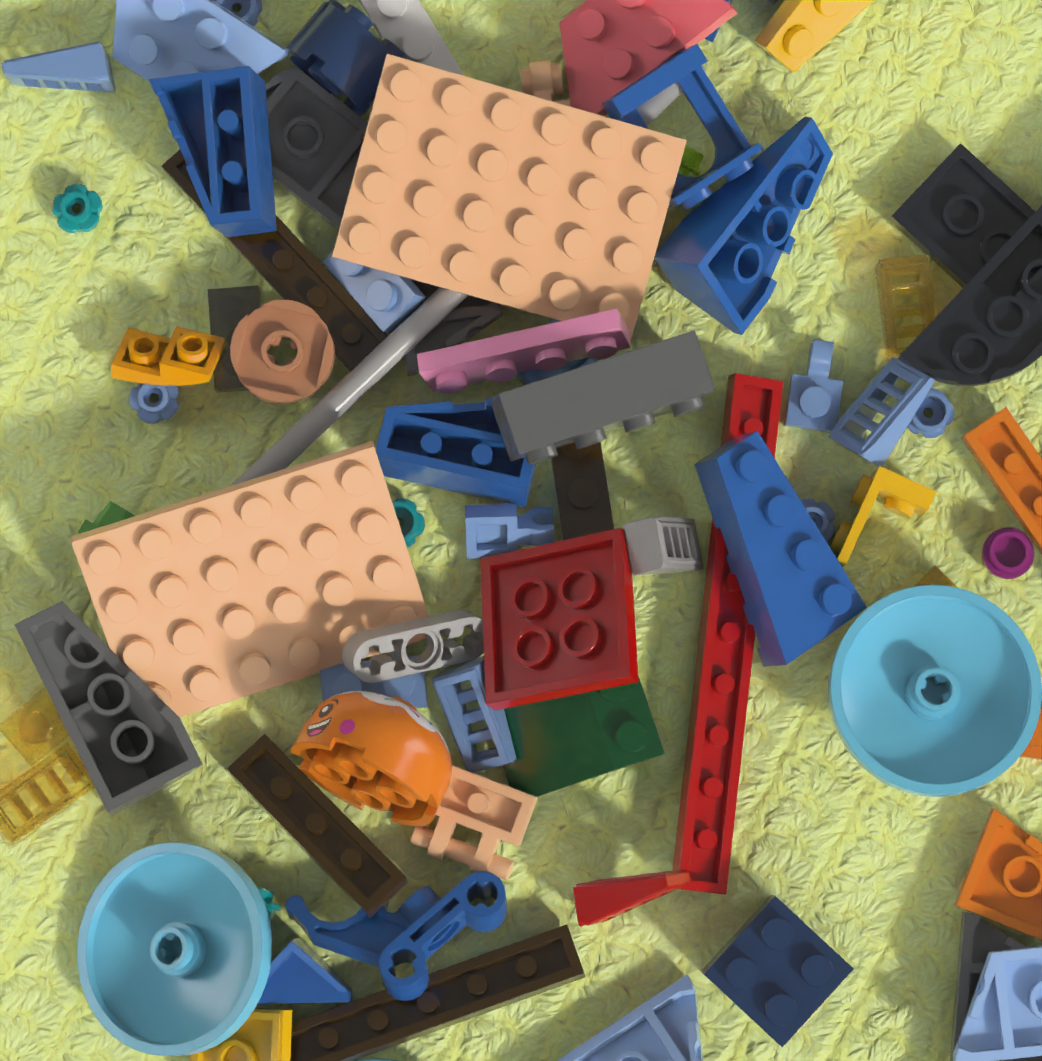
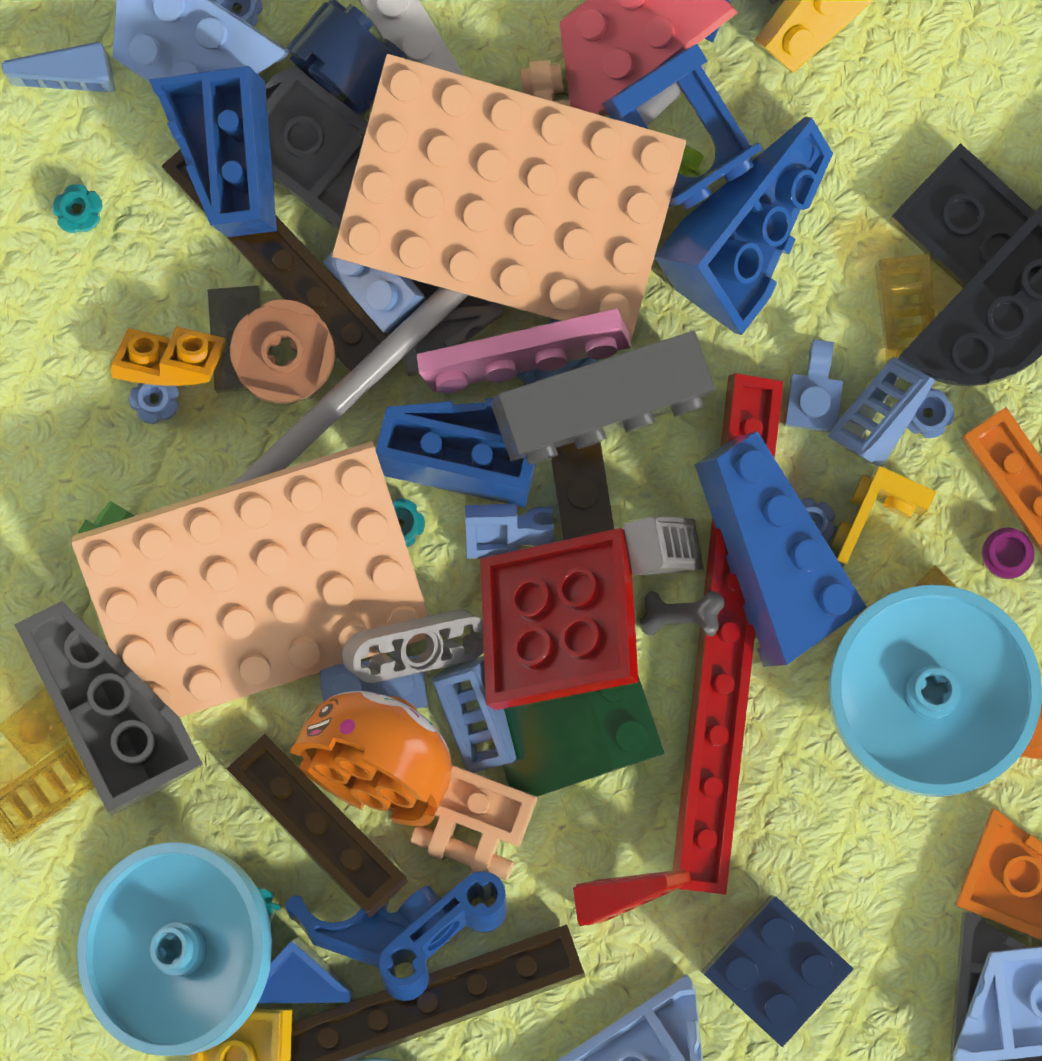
(701, 612): none -> dark grey piece

